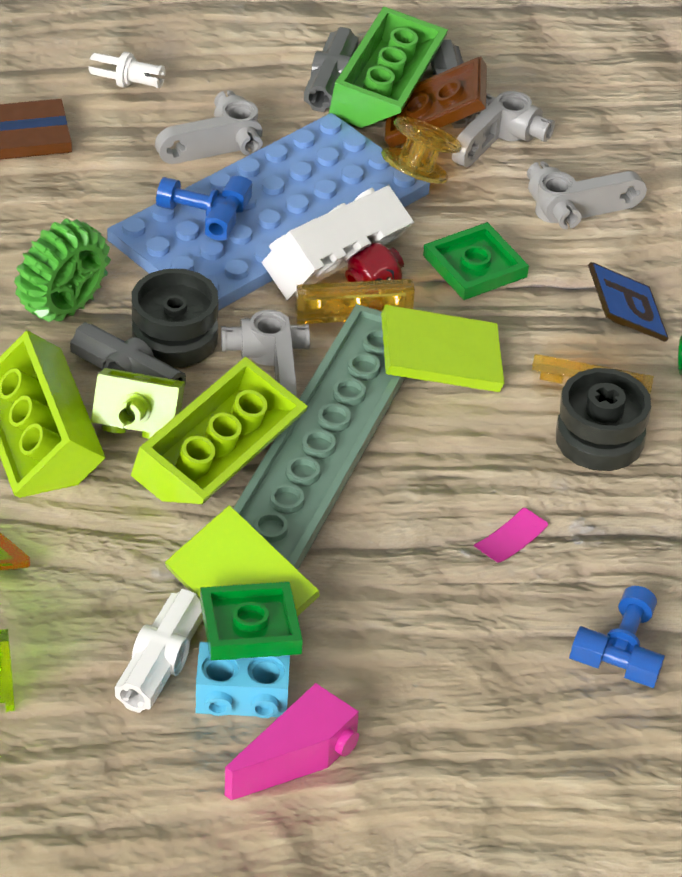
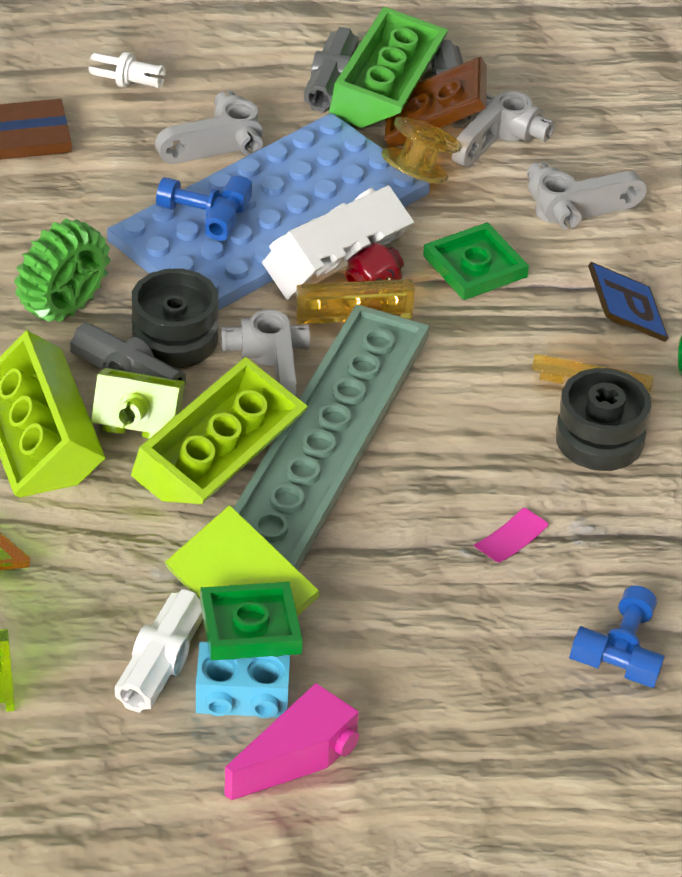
(442, 348): lime tile -> none

